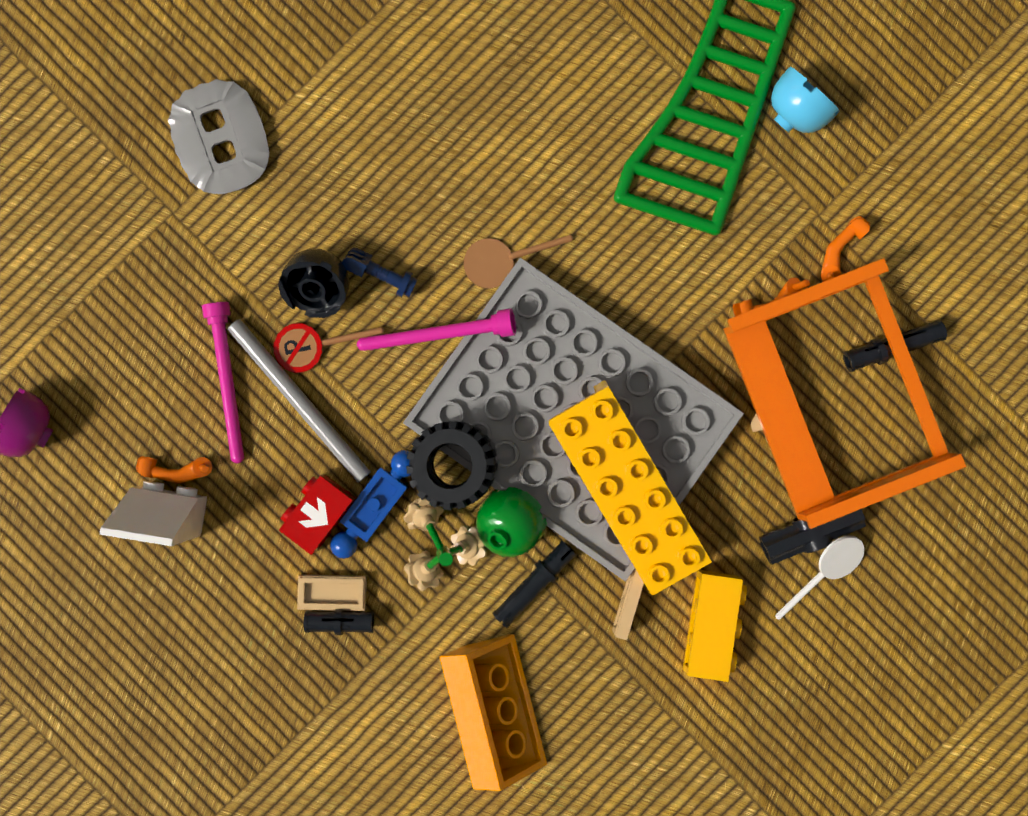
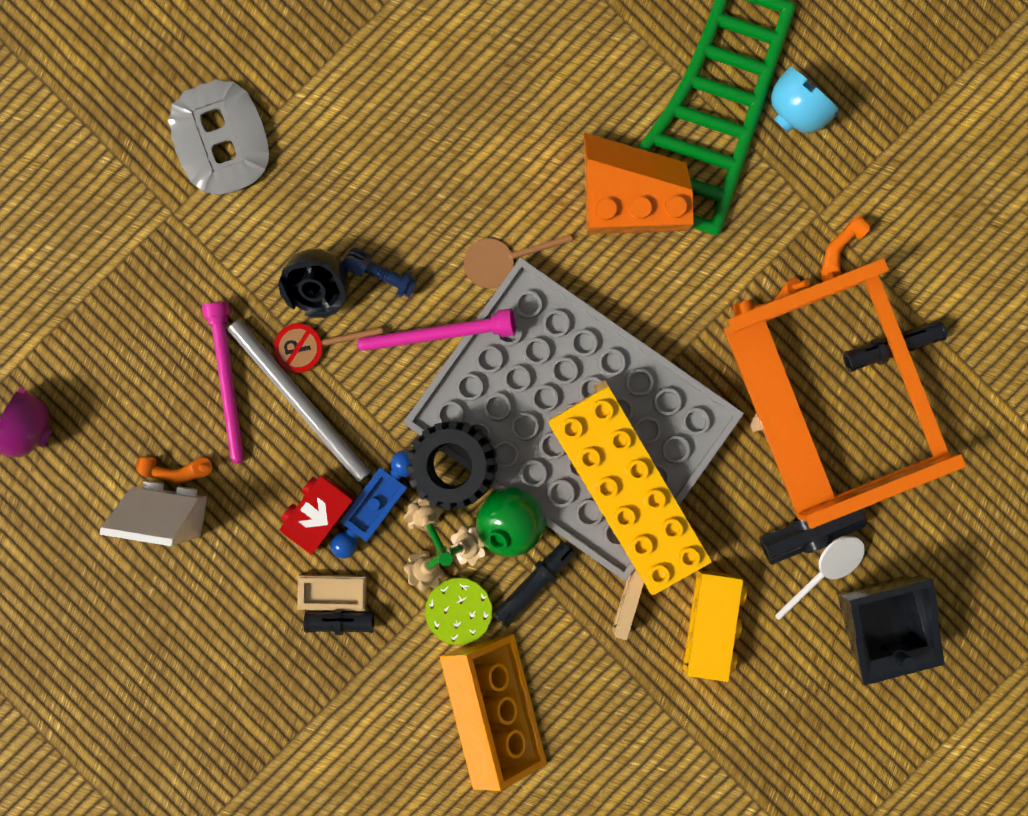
(459, 611): none -> lime tile
(634, 189): none -> orange wedge
(893, 627): none -> black piece

